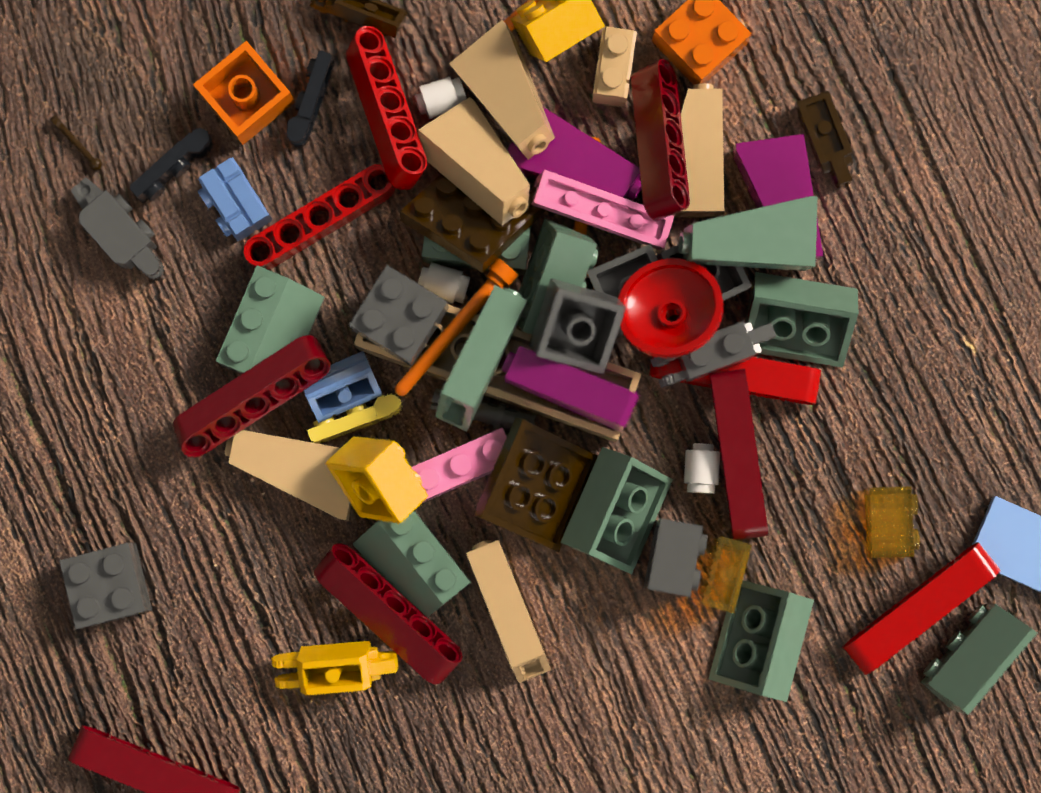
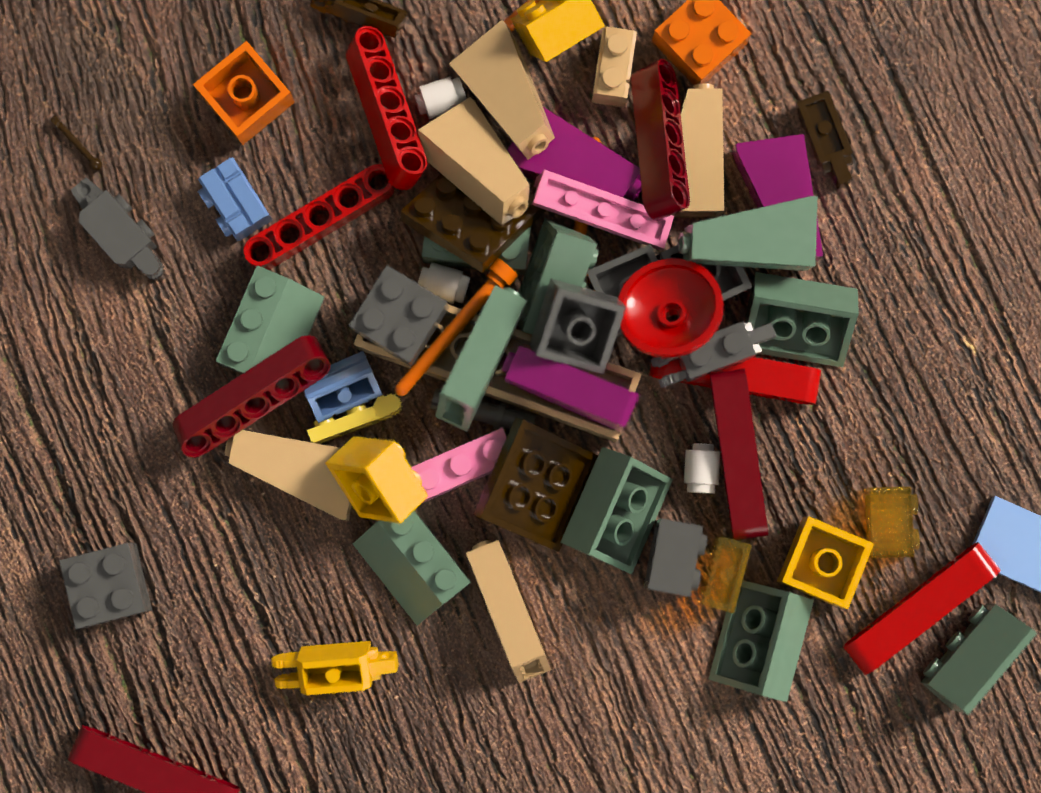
(173, 163): black hinge -> none
(310, 101): black hinge -> none
(388, 613): dark red beam -> none
(825, 562): none -> yellow brick

